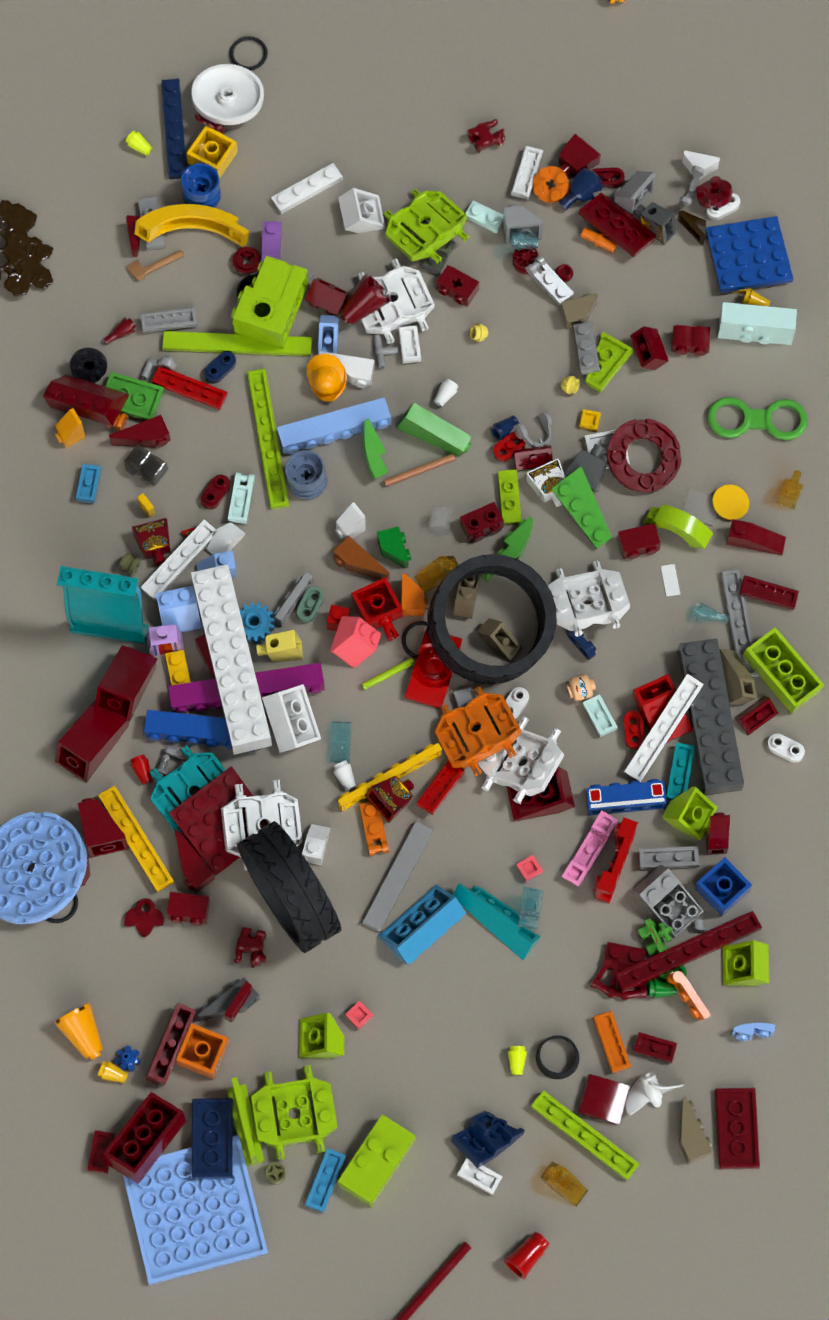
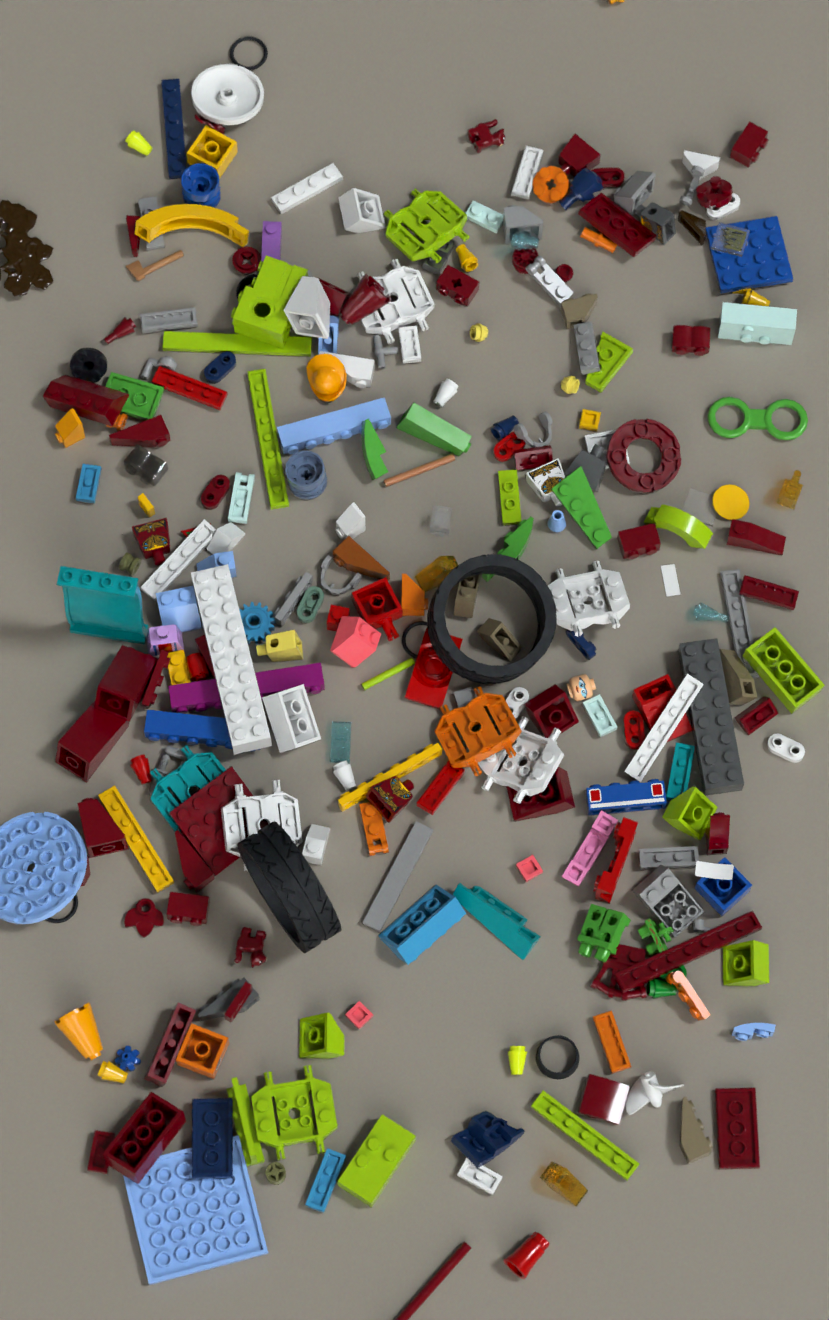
(156, 679): none -> dark red plate
(197, 667): none -> red brick
(309, 309): none -> white slope
(353, 583): none -> light grey piece
(392, 546): green slope -> none
(467, 259): none -> yellow cone
(482, 522): dark red brick -> none
(530, 908): clear light blue arch -> none
(551, 710): none -> dark red slope
(556, 521): none -> light blue cone
(602, 932): none -> bright green hips
(649, 348): dark red brick -> none
(655, 1047): dark red plate -> none
(714, 870): none -> white sticker
(730, 239): none -> piece
(749, 144): none -> dark red brick

